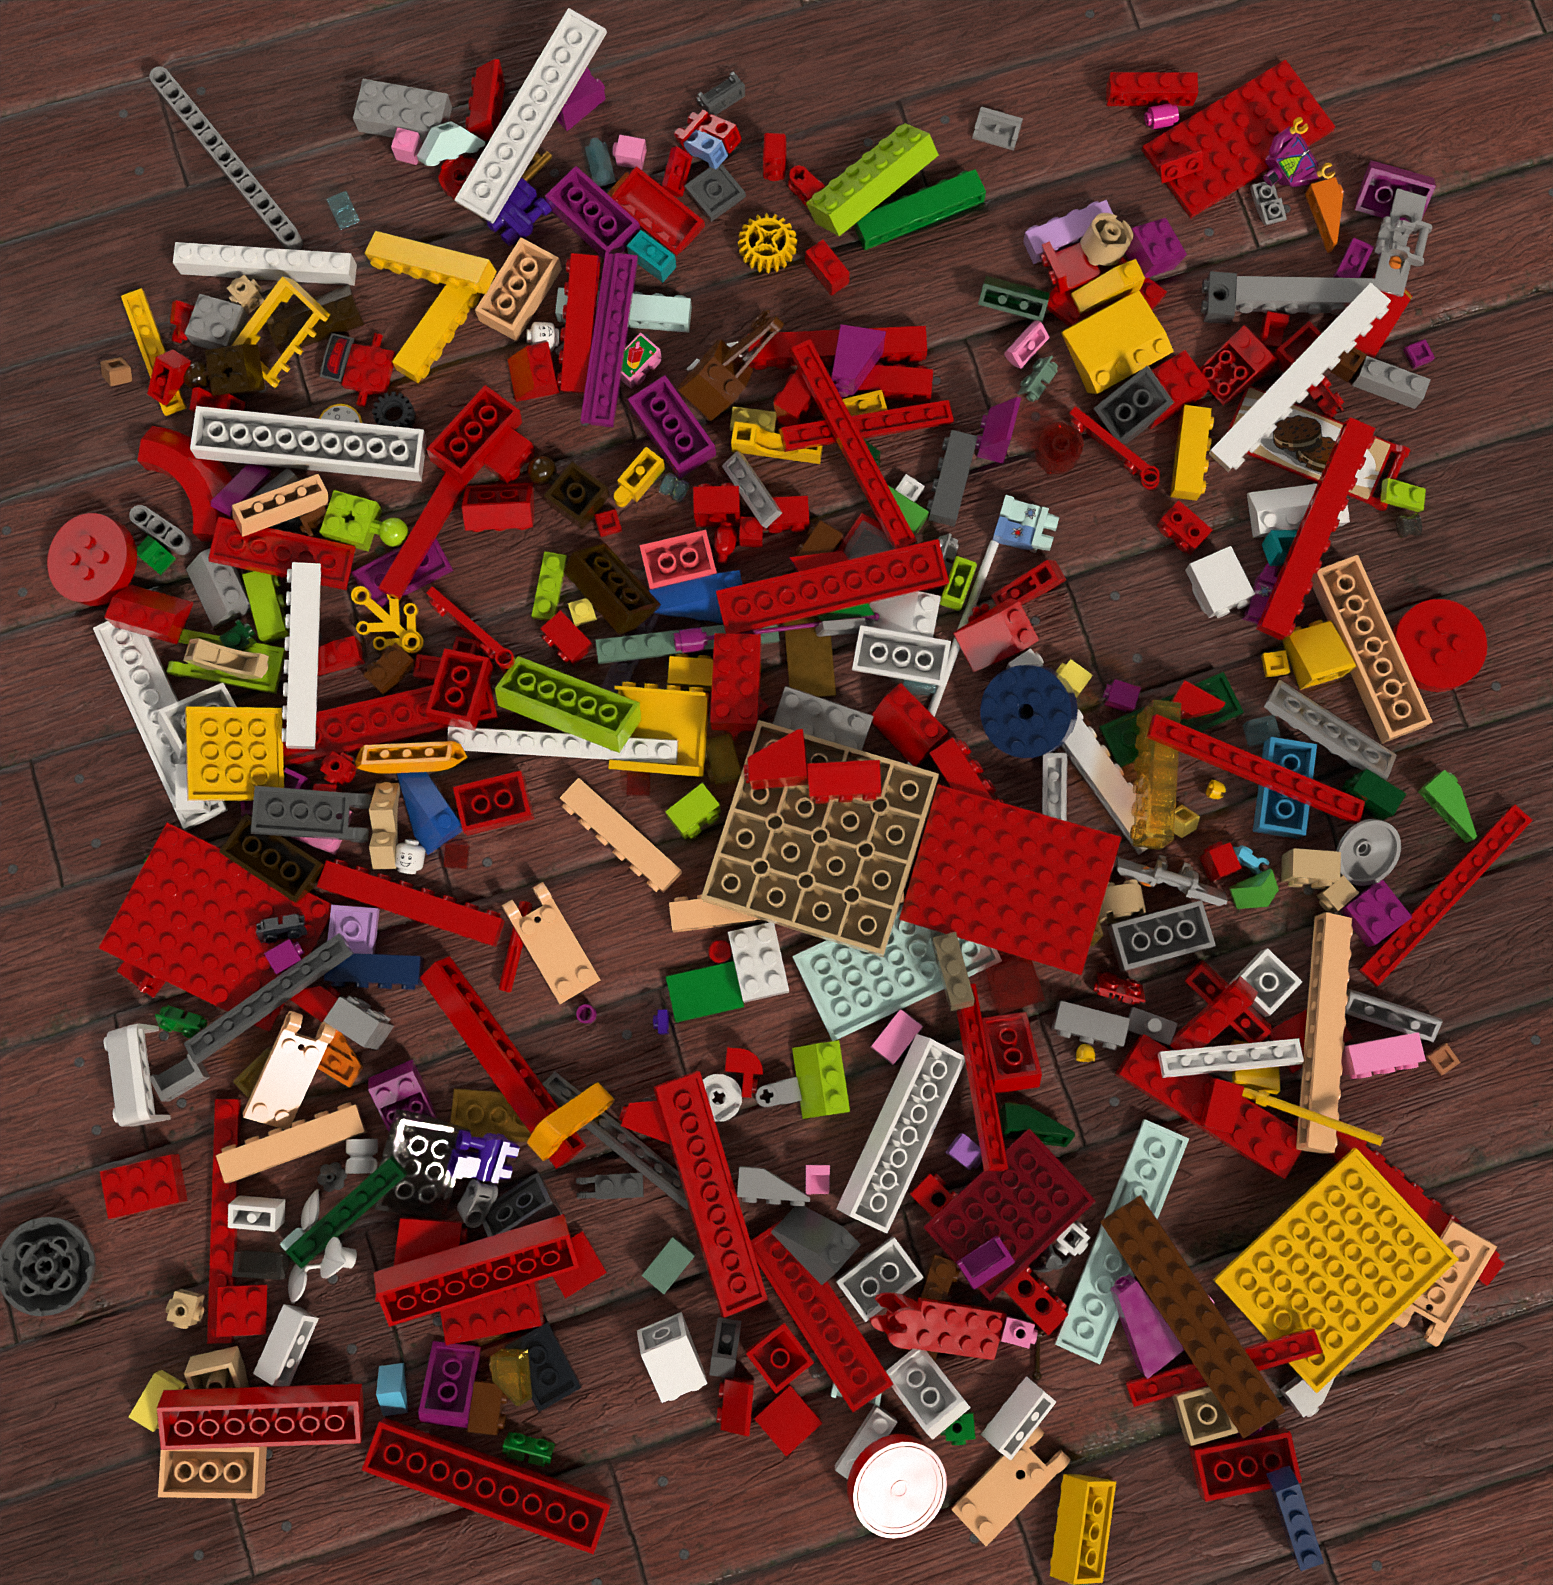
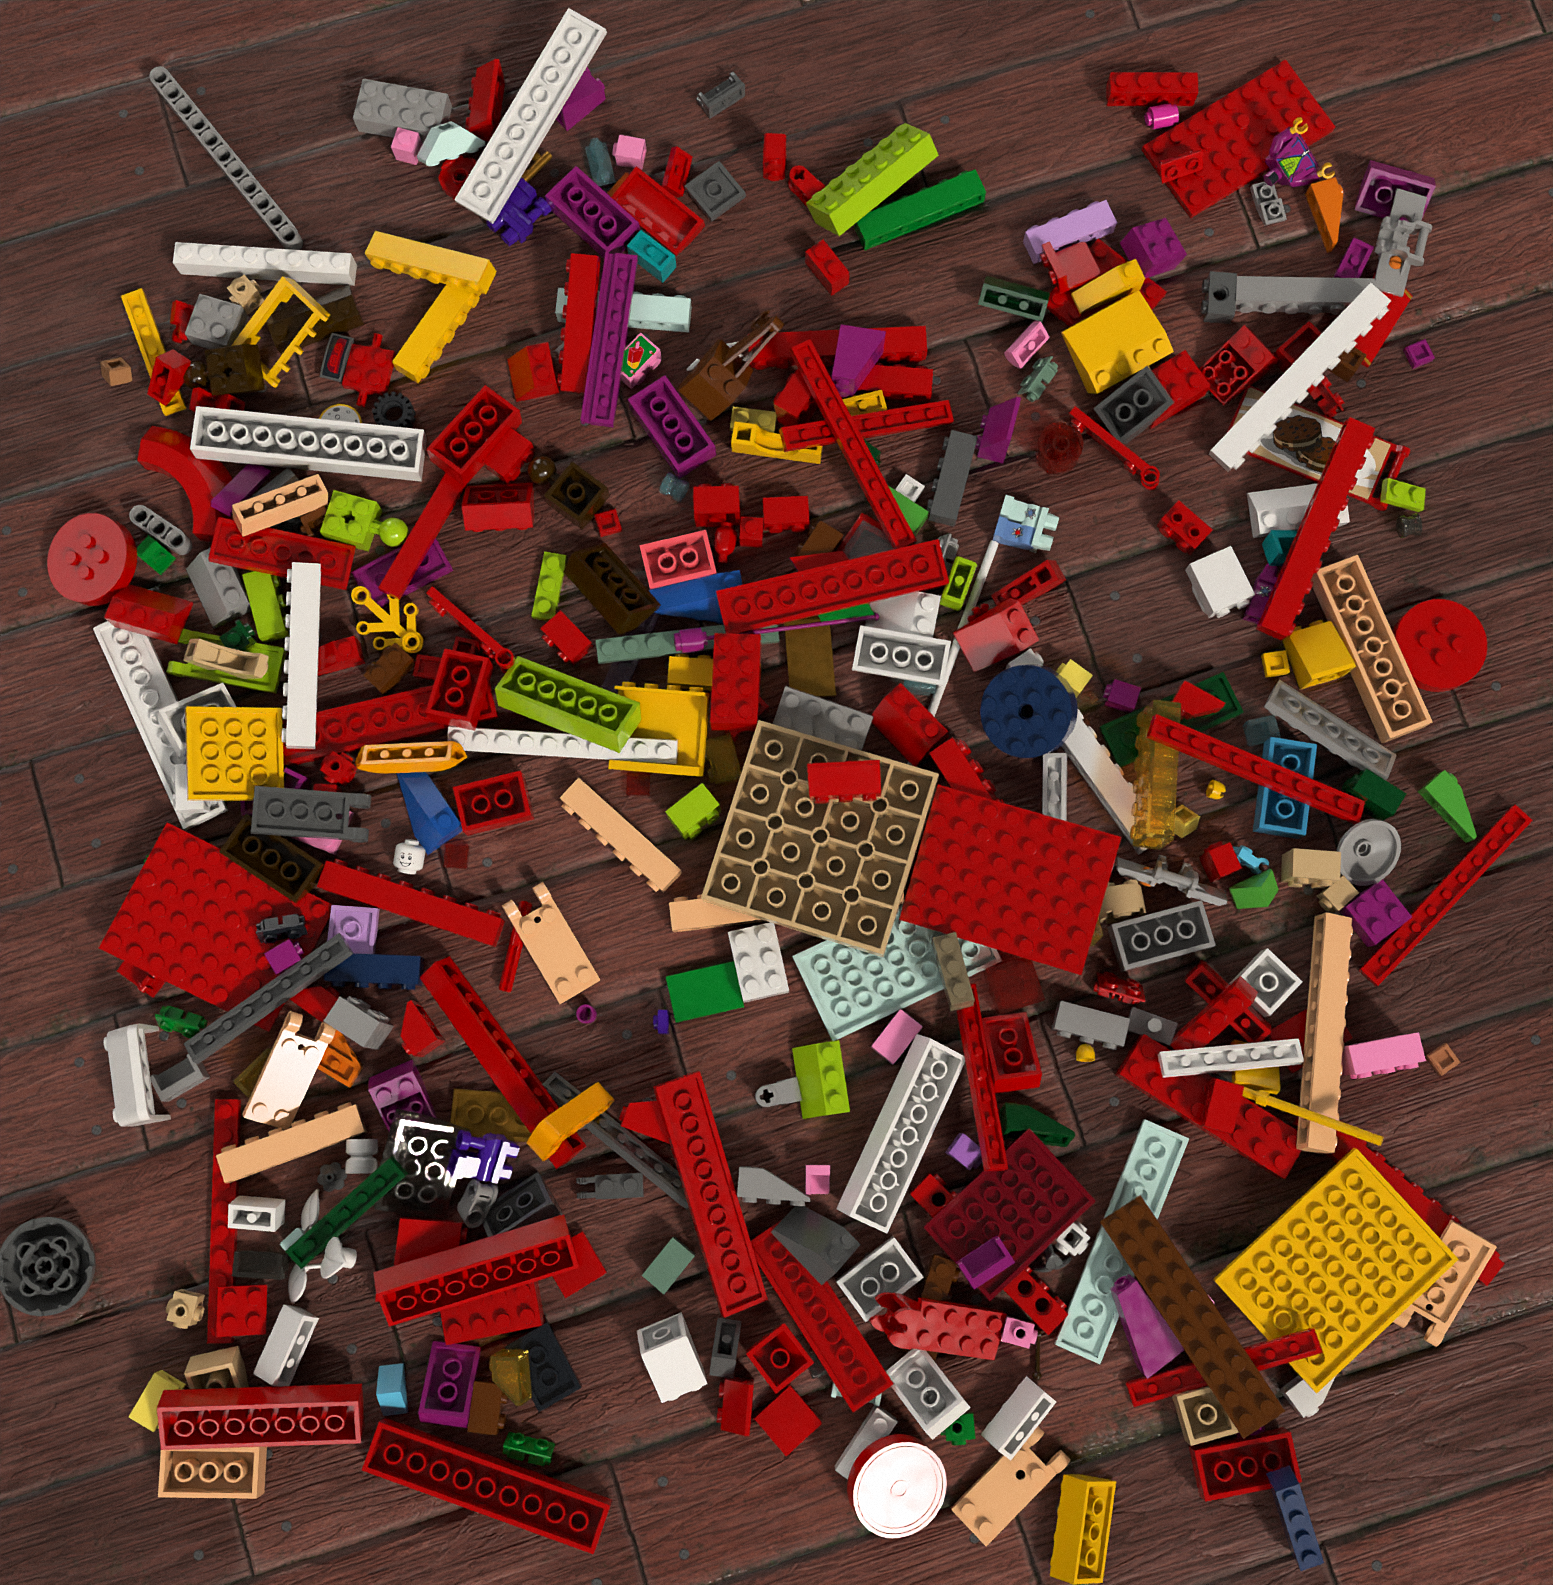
(143, 1186): red brick -> none
(343, 210): clear light blue panel -> none
(383, 819): tan arch -> none
(419, 1031): none -> red slope
(518, 289): light nougat brick -> none
(543, 332): white head -> none
(582, 612): light yellow plate -> none
(638, 477): yellow brick -> none
(708, 137): hips -> none
(720, 951): red tile -> none
(732, 1099): white plate -> none
(744, 1062): red brick -> none
(752, 489): light grey plate -> none
(768, 231): yellow gear -> none
(779, 763): red slope -> none
(839, 627): light grey tile -> none
(997, 128): light grey hinge -> none
(1106, 240): tan brick -> none
(1190, 453): yellow brick -> none
(1273, 328): red panel -> none
(1391, 382): light grey brick -> none
(1392, 1015): light grey brick -> none

